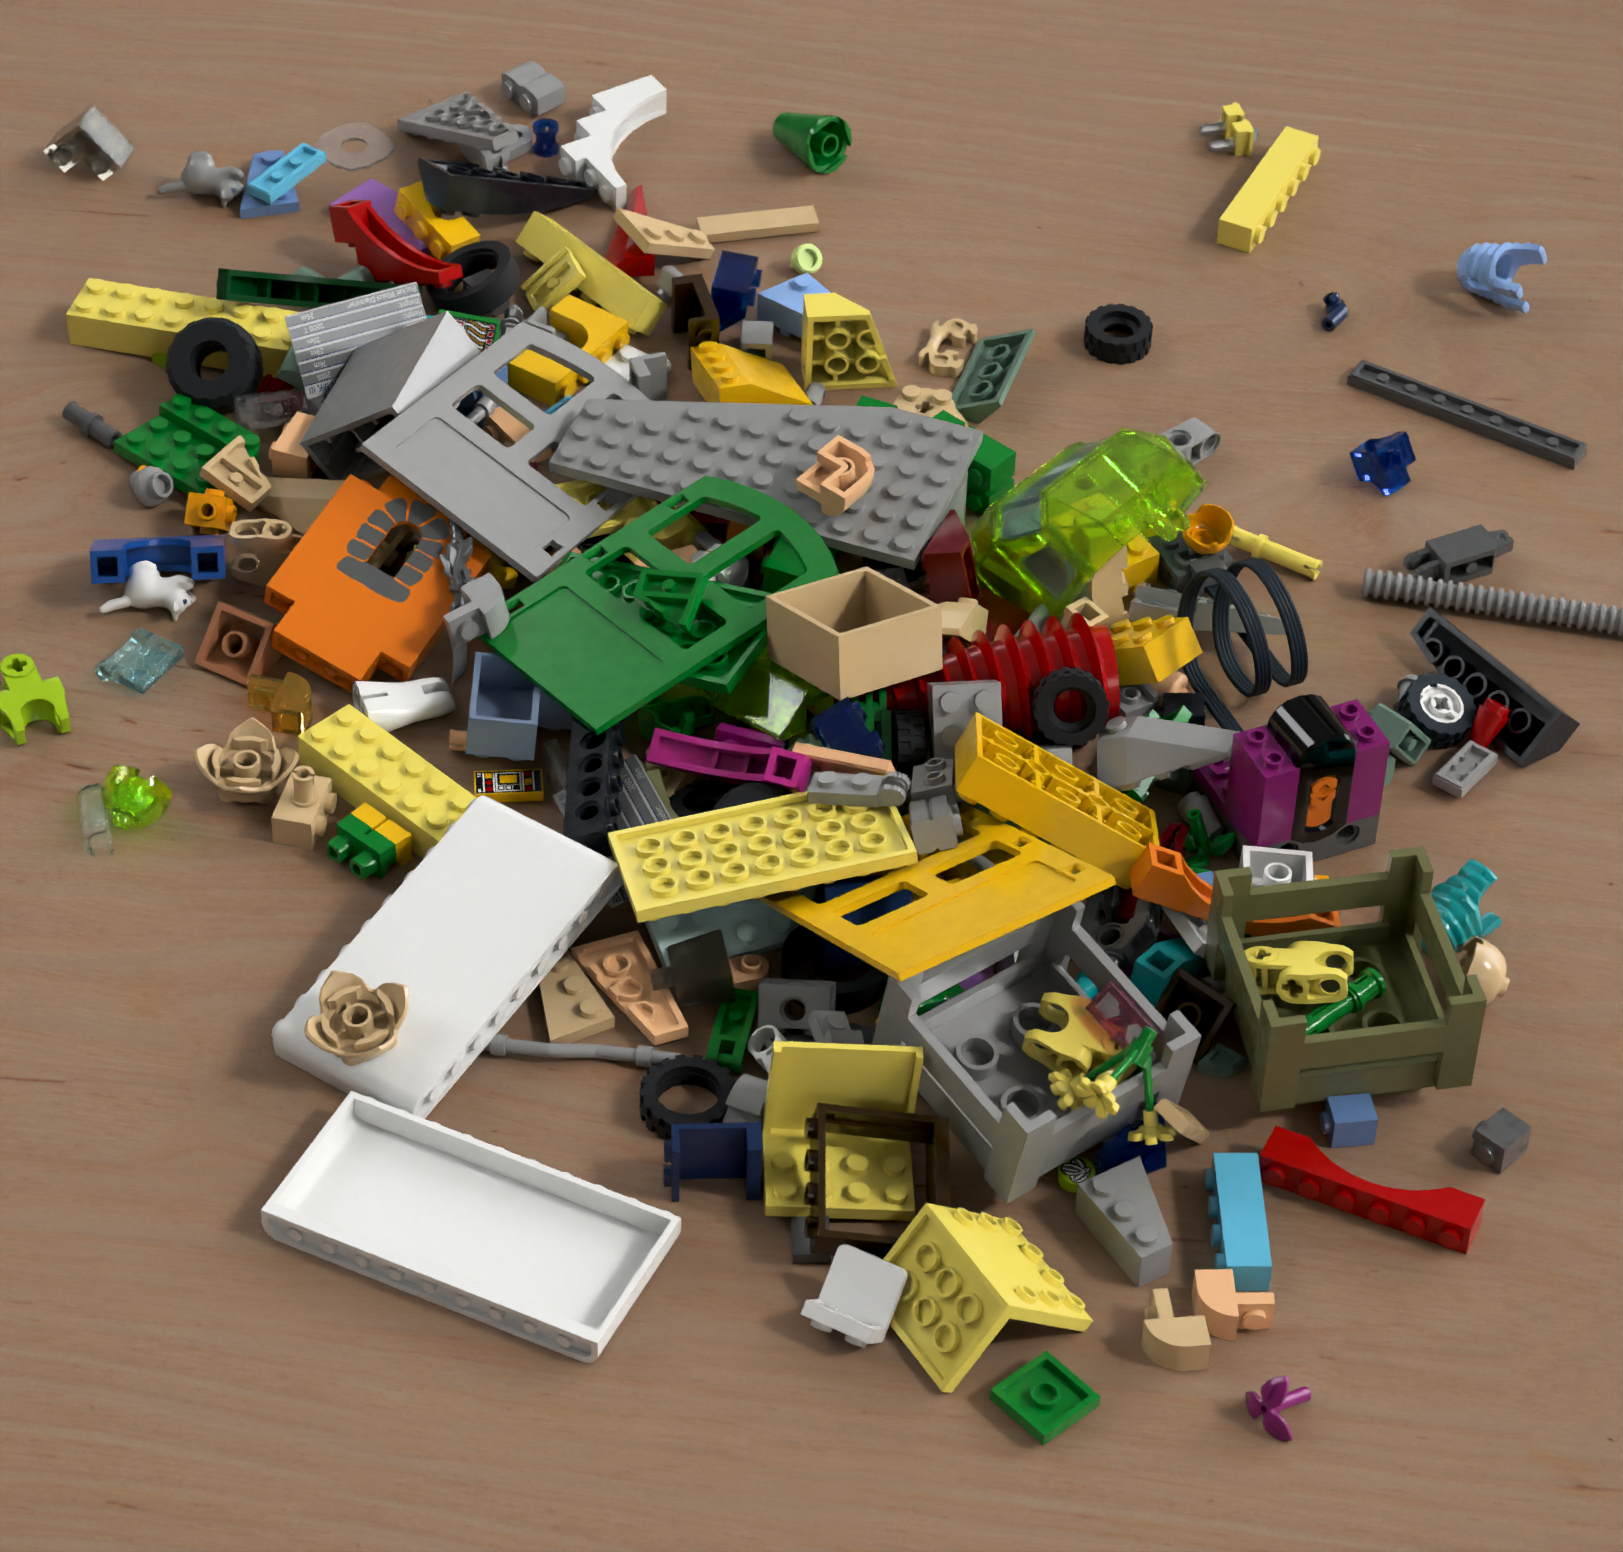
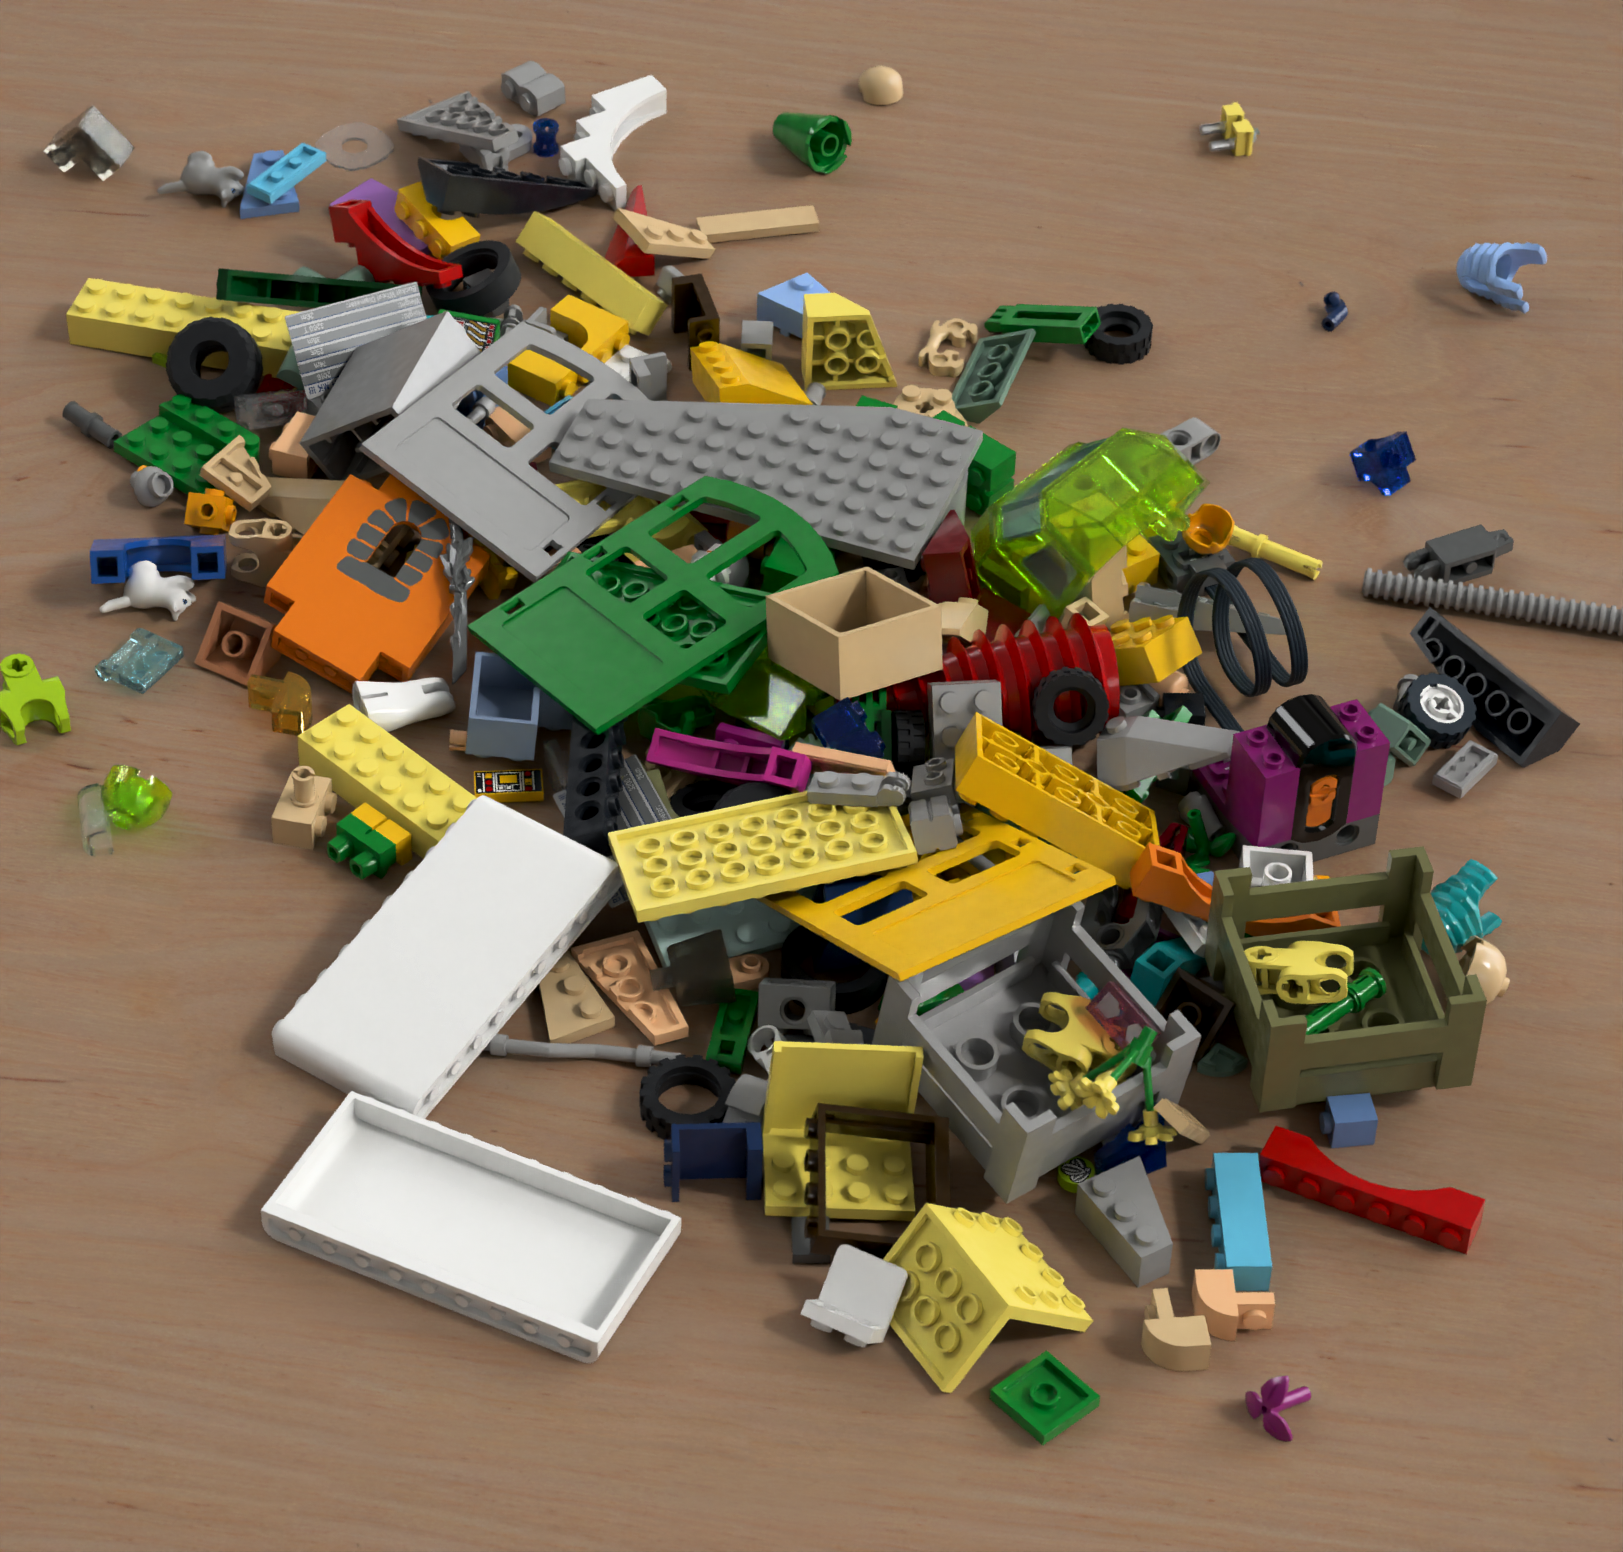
(248, 764): tan brick -> none
(344, 1004): tan brick -> none
(483, 611): light grey brick -> none
(553, 280): light yellow plate -> none
(671, 595): green wing -> none
(734, 286): clear blue slope -> none
(806, 259): yellowish green tile -> none
(838, 477): light nougat brick -> none
(881, 85): none -> tan hair
(1050, 322): none -> green hinge
(1268, 190): light yellow brick -> none
(1468, 414): dark grey tile -> none
(1488, 722): red cone -> none
(1500, 1140): flat silver brick -> none

